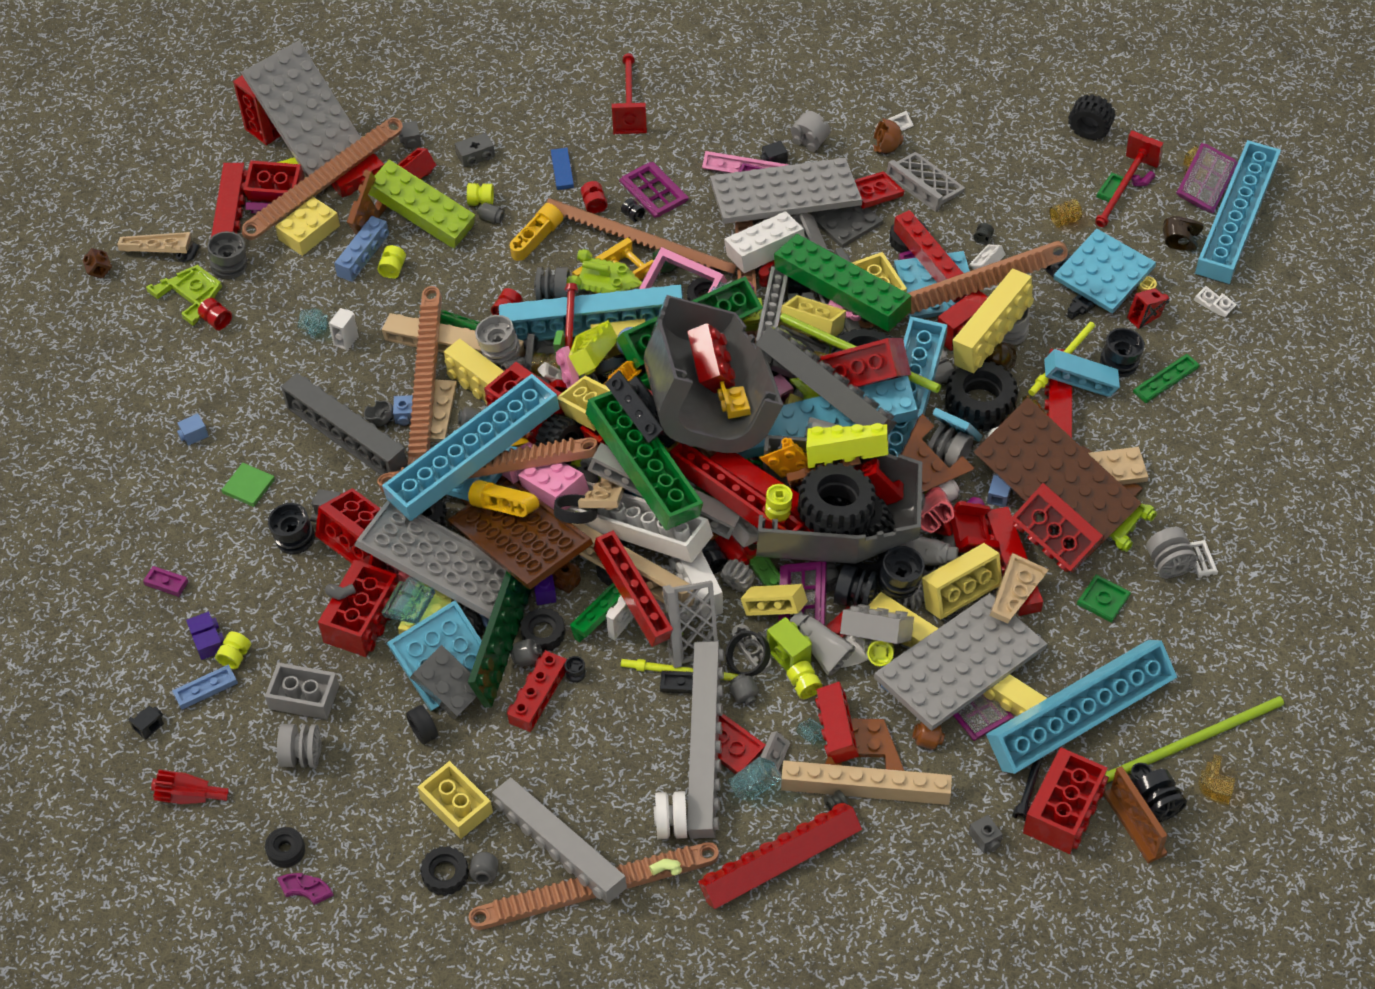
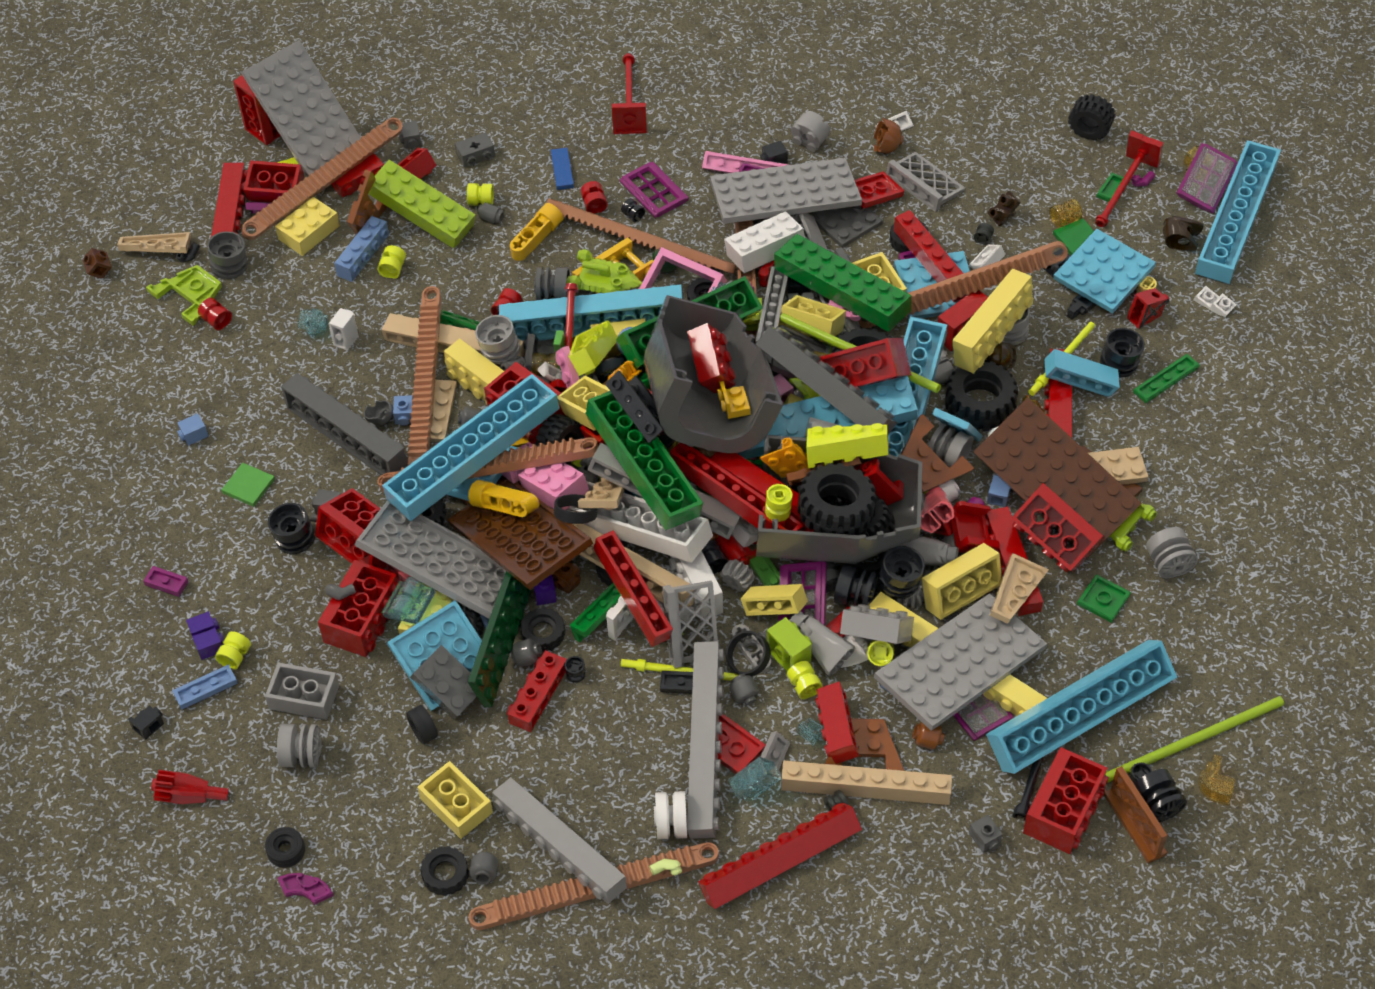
(1005, 207): none -> dark brown hips
(1073, 234): none -> green tile
(1206, 572): white tile -> none

